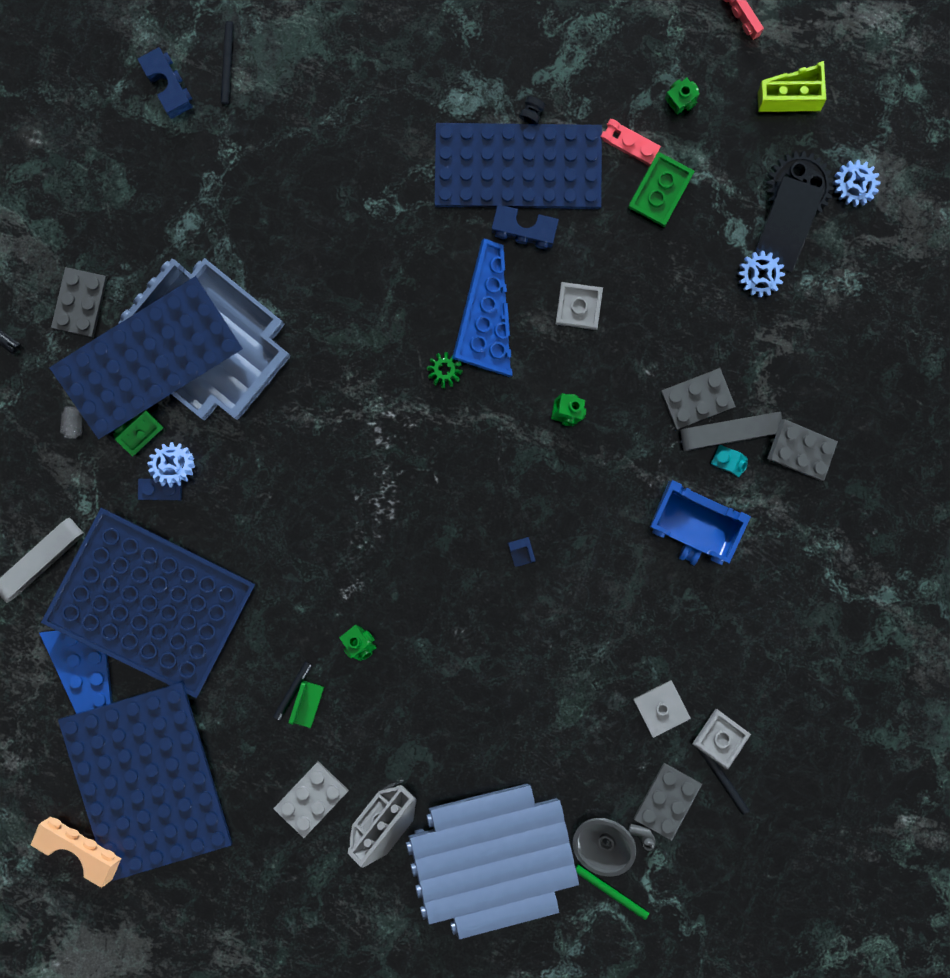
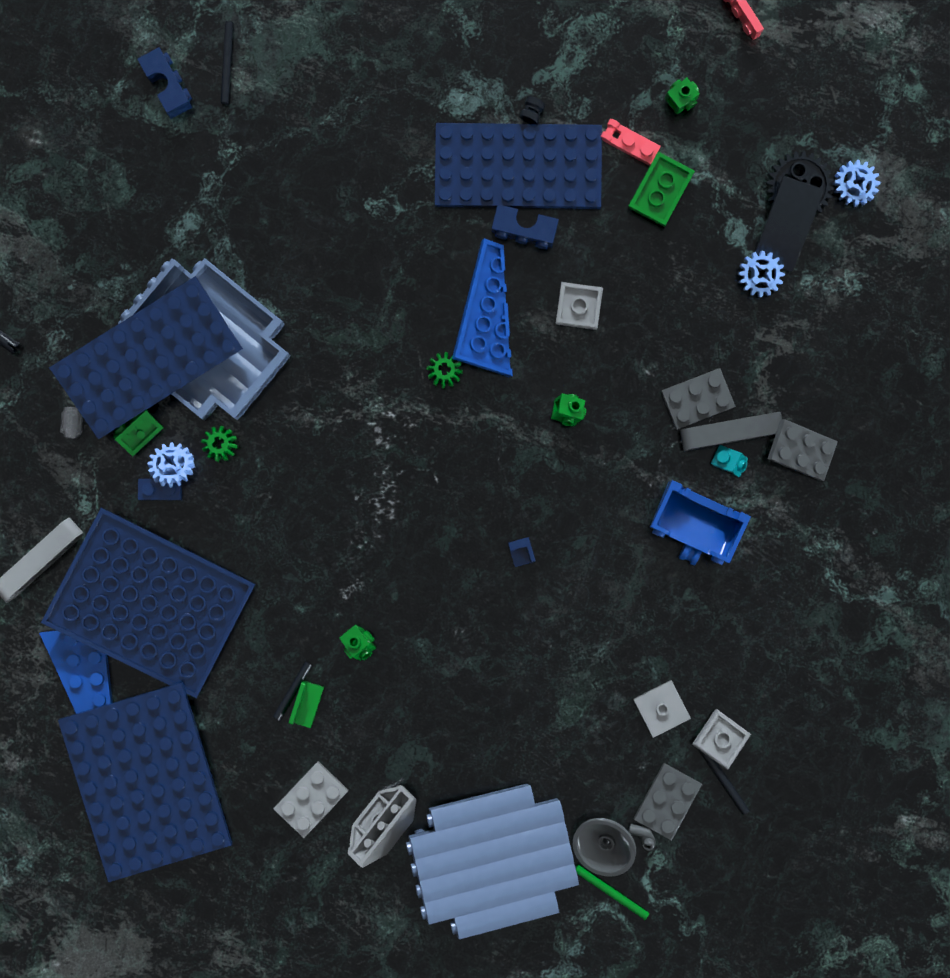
(79, 302): dark grey plate -> none
(97, 862): light nougat arch -> none
(213, 440): none -> green gear
(794, 91): lime wedge -> none

